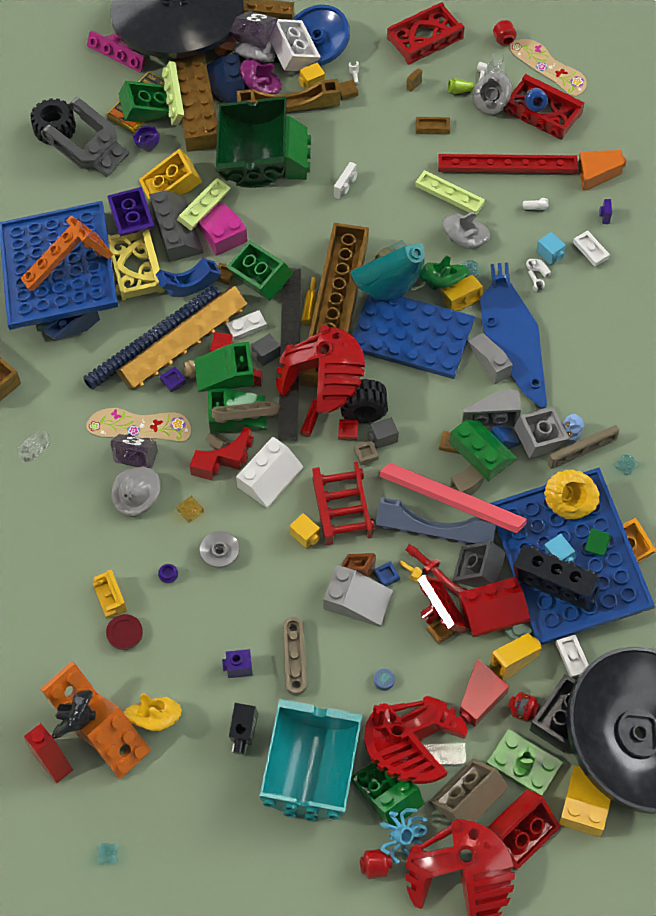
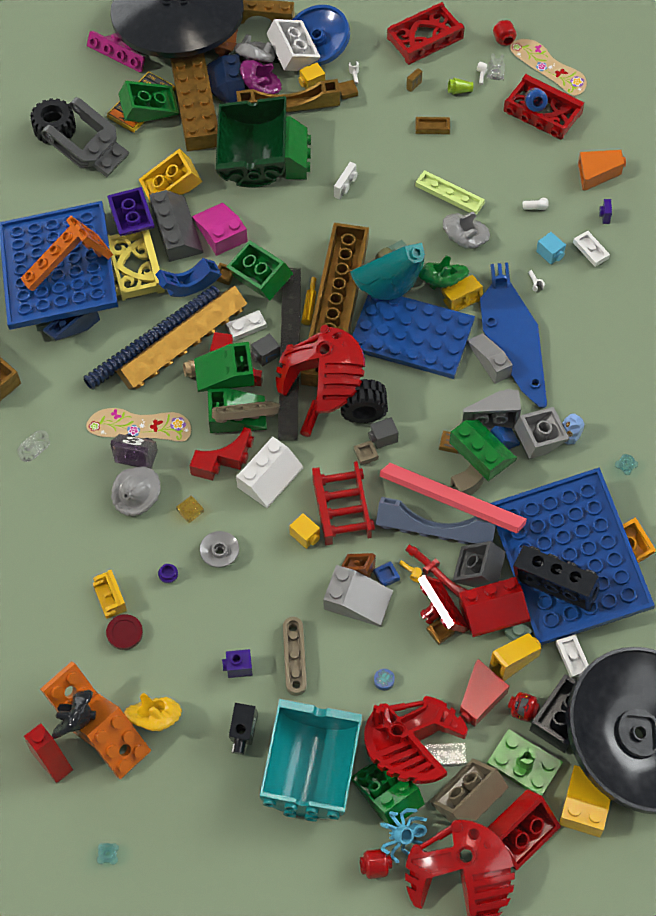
(146, 137): dark purple hair -> none
(173, 93): yellowish green plate -> none
(173, 379): dark purple plate -> none
(203, 204): yellowish green plate -> none
(217, 441): dark tan plate -> none
(253, 28): clear purple slope -> none
(348, 429): red plate -> none
(470, 264): clear light blue plate -> none
(492, 93): light grey piece -> none
(507, 163): red plate -> none
(540, 266): white arm -> none
(561, 548): medium azure brick -> none
(571, 494): yellow piece -> none
(583, 447): dark tan tile -> none
(597, 542): green slope -> none

